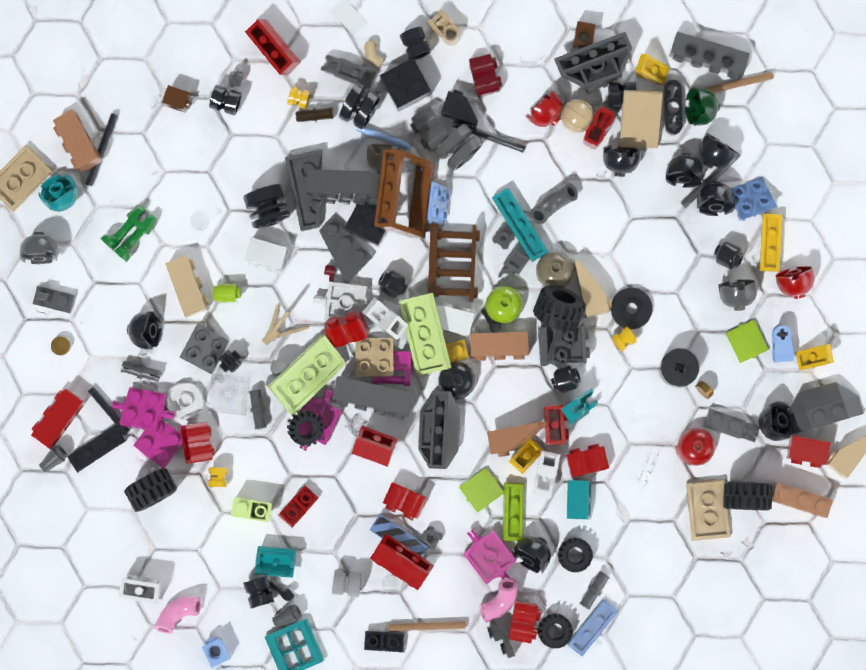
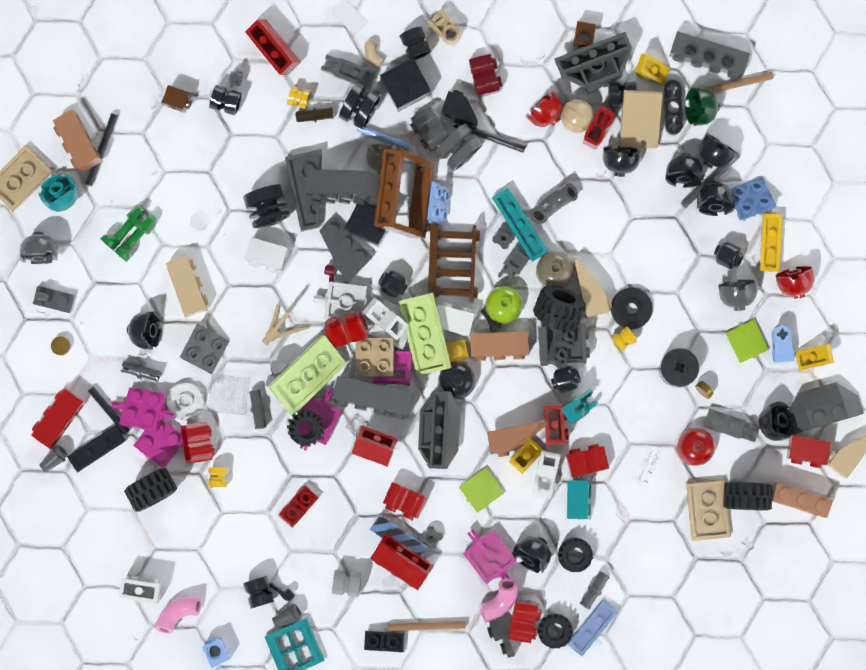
(226, 293): lime brick -> none
(230, 361): black gear -> none
(251, 509): yellowish green slope -> none
(275, 561): teal hinge -> none
(513, 511): lime tile -> none

